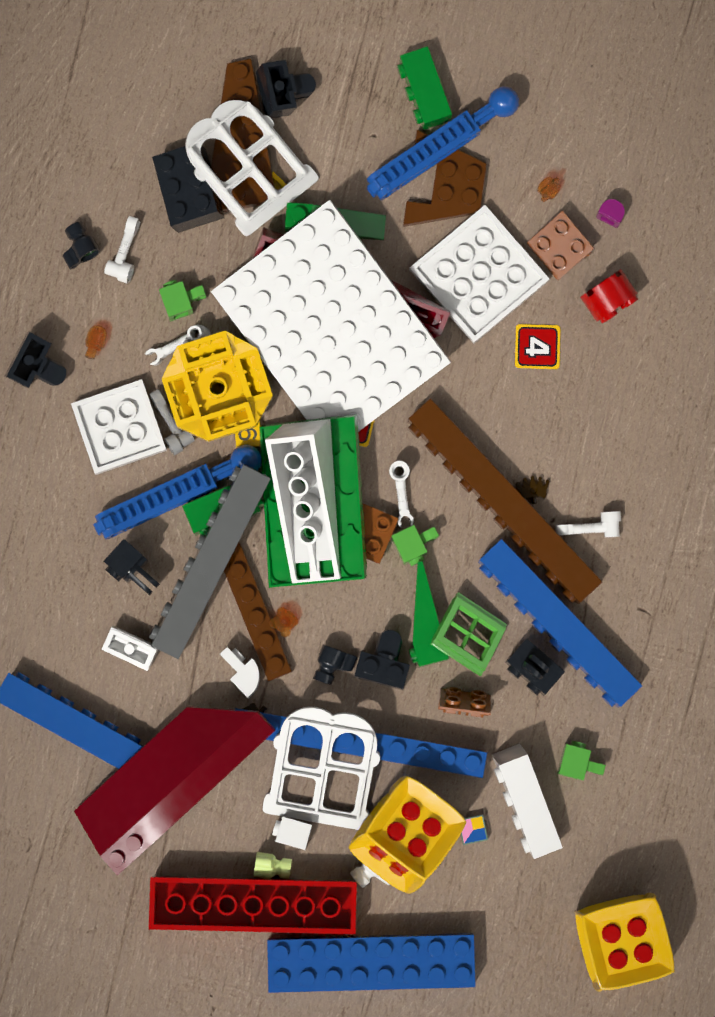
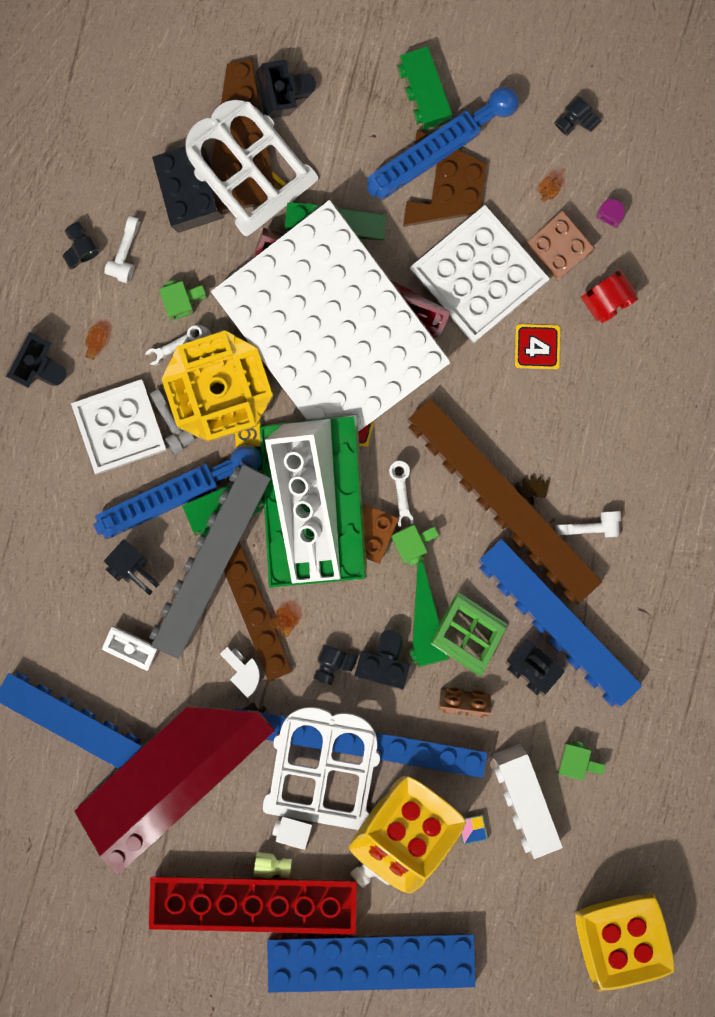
(577, 113): none -> black piece

